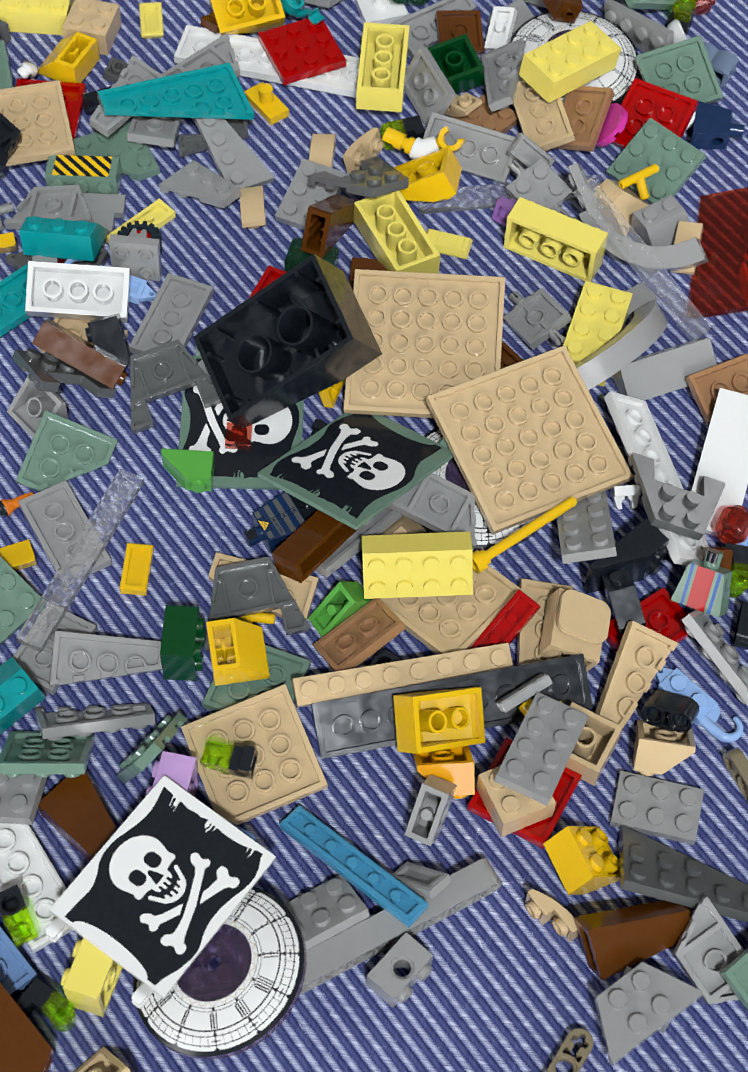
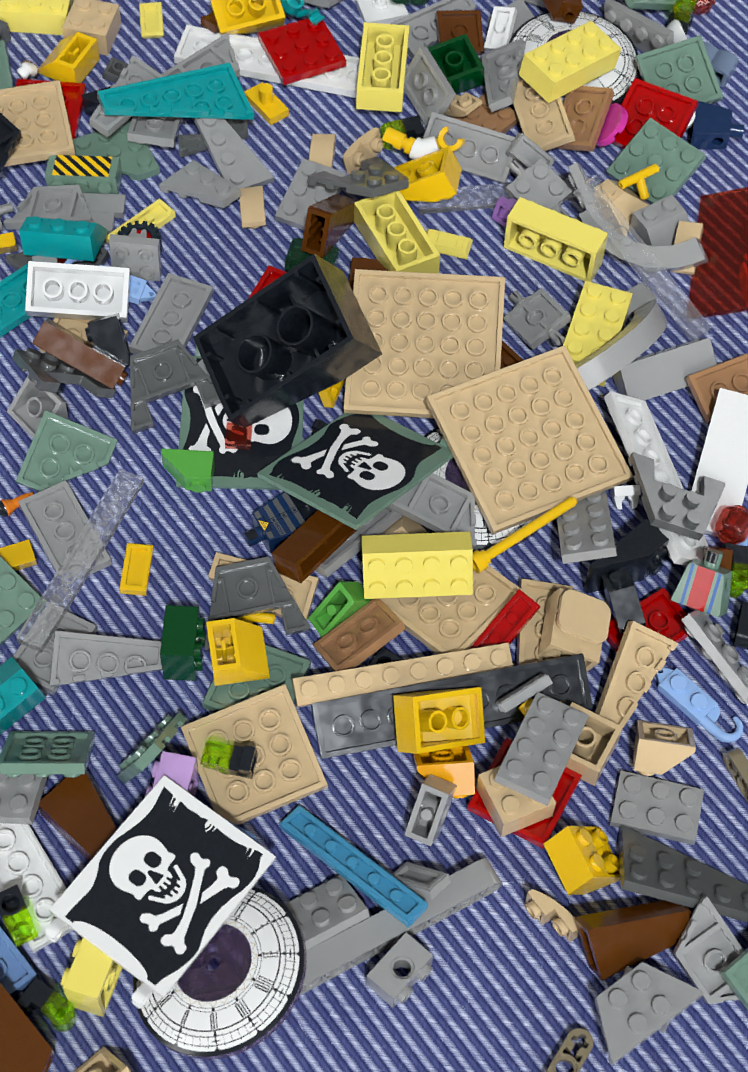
(92, 719): light grey wing -> none
(670, 711): black beam -> none

